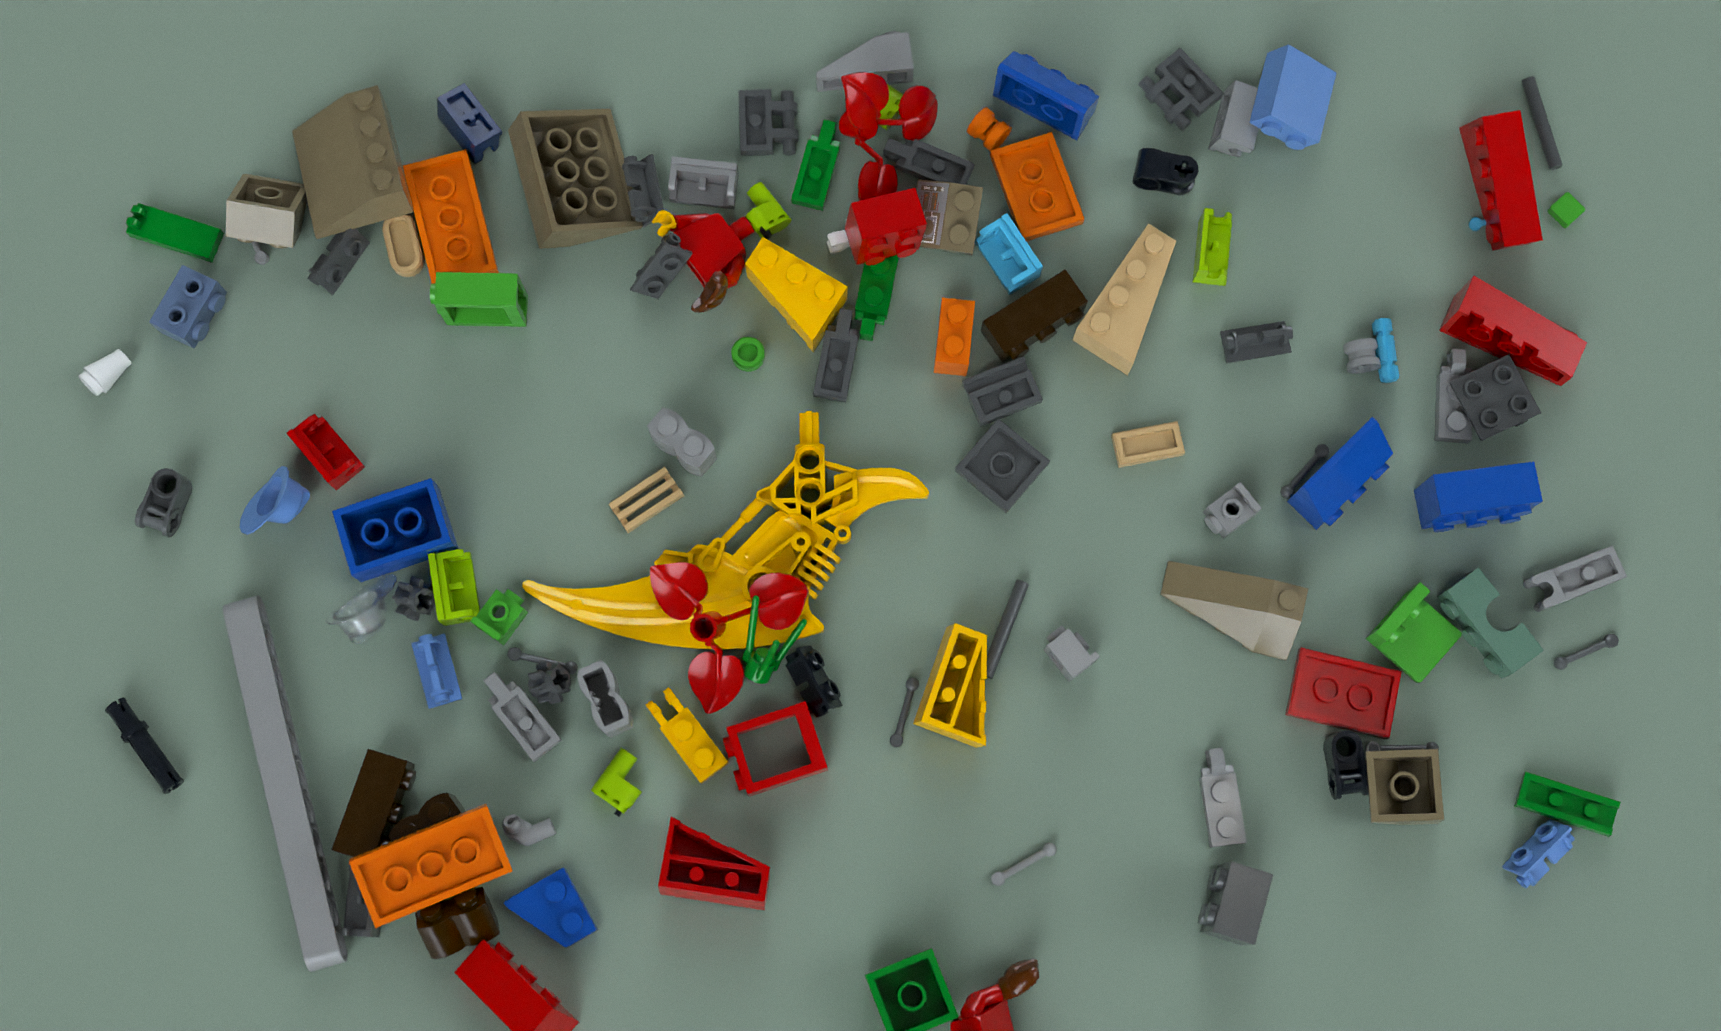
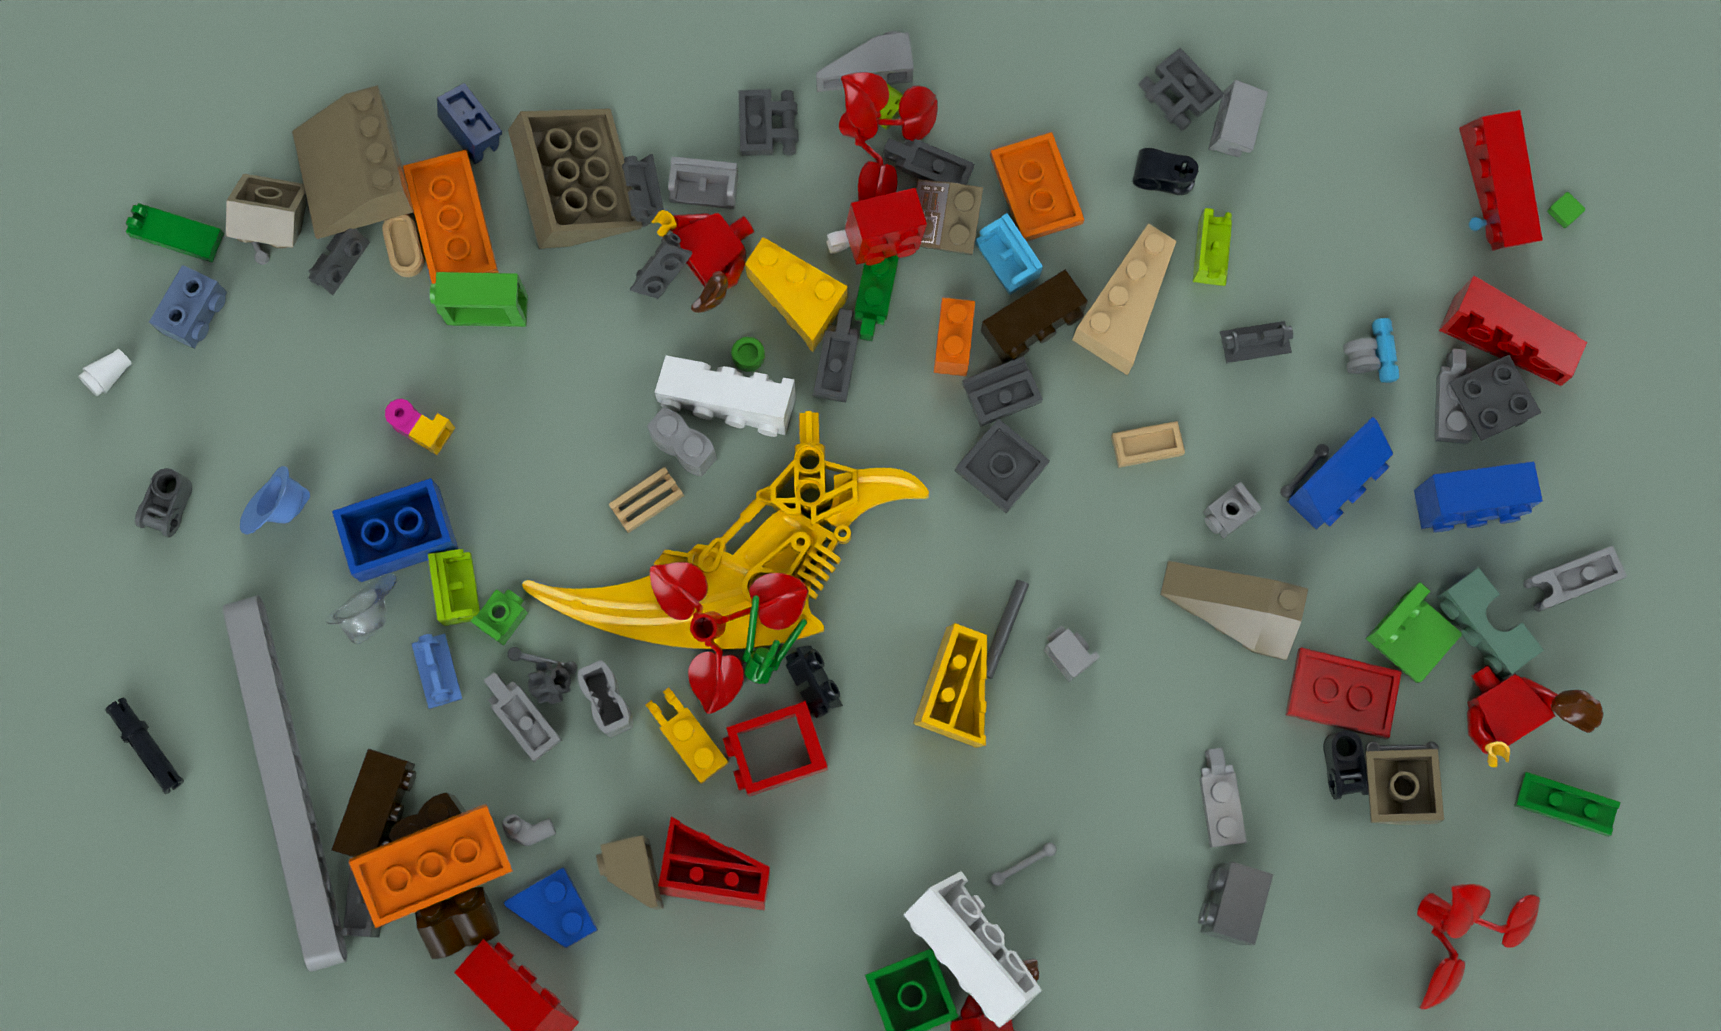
(326, 451): red hinge -> none
(414, 598): dark grey gear -> none
(417, 427): none -> leg
(612, 785): lime piece -> none
(632, 869): none -> dark tan slope
(726, 395): none -> white wedge
(768, 215): lime piece -> none
(817, 168): green hinge -> none
(896, 739): dark grey hinge -> none
(973, 949): none -> white wedge
(989, 129): orange wheel -> none
(1044, 94): blue slope -> none
(1293, 97): medium blue brick -> none
(1467, 907): none -> red plant
(1517, 707): none -> red torso
(1542, 123): dark grey bar -> none
(1549, 841): medium blue hinge -> none
(1609, 641): dark grey hinge -> none

